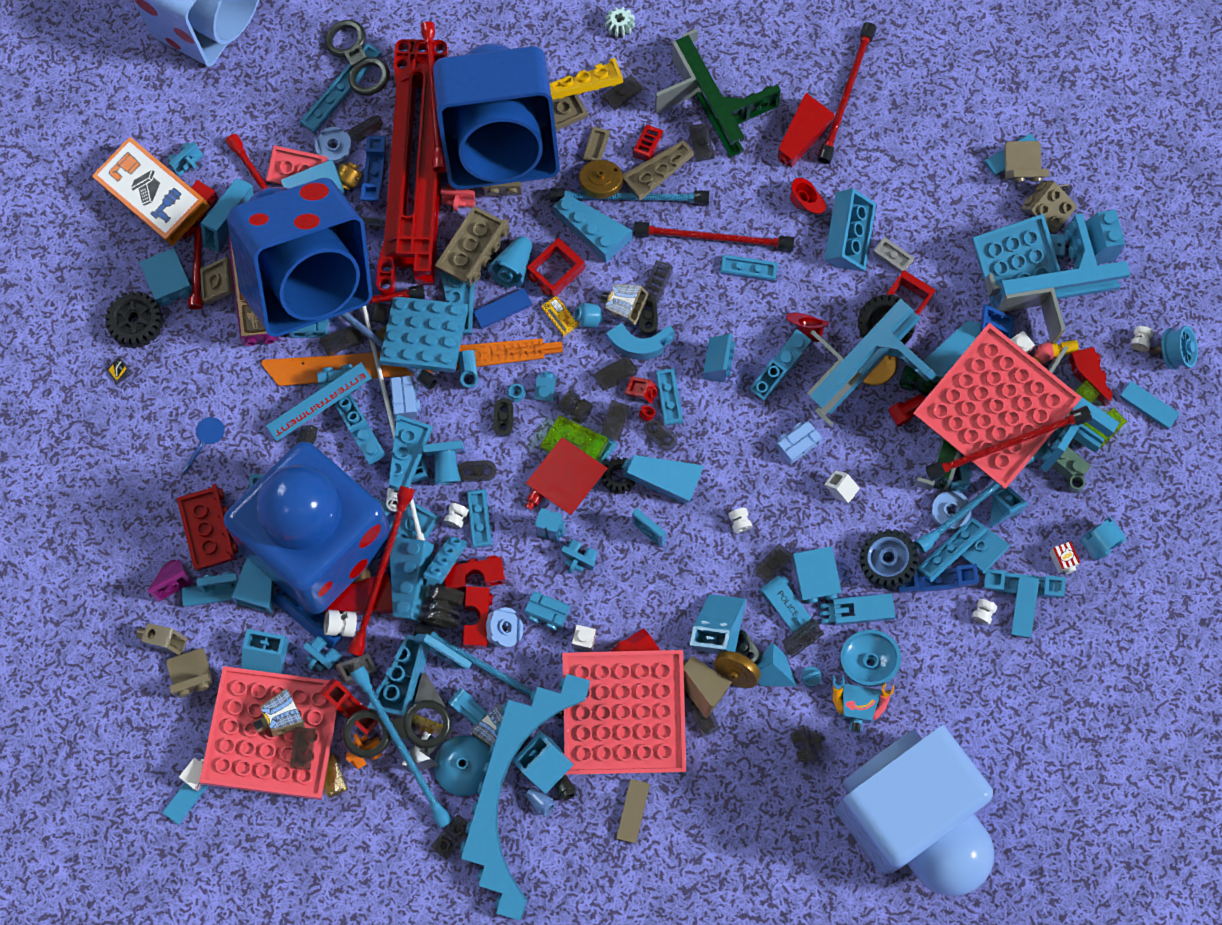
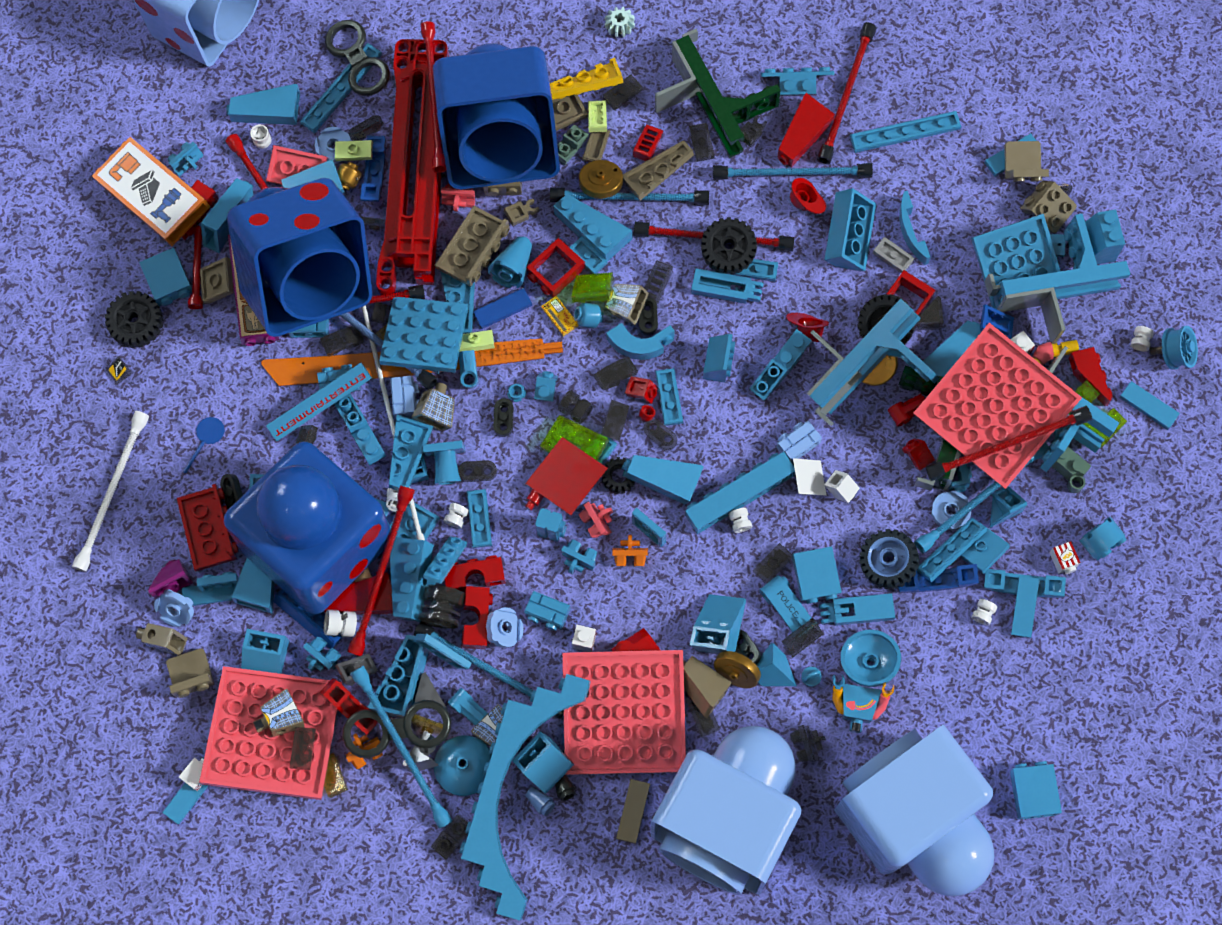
(138, 422): none -> white hose
(170, 600): none -> light blue plate
(231, 489): none -> pearl dark grey plate
(260, 136): none -> white wheel
(267, 106): none -> dark azure slope
(353, 150): none -> yellowish green plate
(435, 408): none -> dark tan torso
(477, 341): none -> yellowish green plate
(519, 213): none -> dark tan plate
(571, 142): none -> sand green slope
(592, 287): none -> clear neon green plate
(592, 512): none -> coral hips
(593, 259): none -> dark azure plate
(597, 116): none -> yellowish green plate
(638, 553): none -> orange hips
(718, 286): none -> dark azure hinge
(726, 232): none -> black wheel
(730, 810): none -> light blue piece
(740, 492): none -> dark azure brick
(752, 131): none -> clear smoke plate
(797, 82): none -> dark azure bracket
(809, 477): none -> white sticker
(861, 170): none -> dark azure hose
(905, 131): none -> dark azure tile
(918, 453): none -> red bracket
(920, 248): none -> dark azure slope
(931, 317): none -> clear smoke slope
(1035, 790): none -> dark azure brick

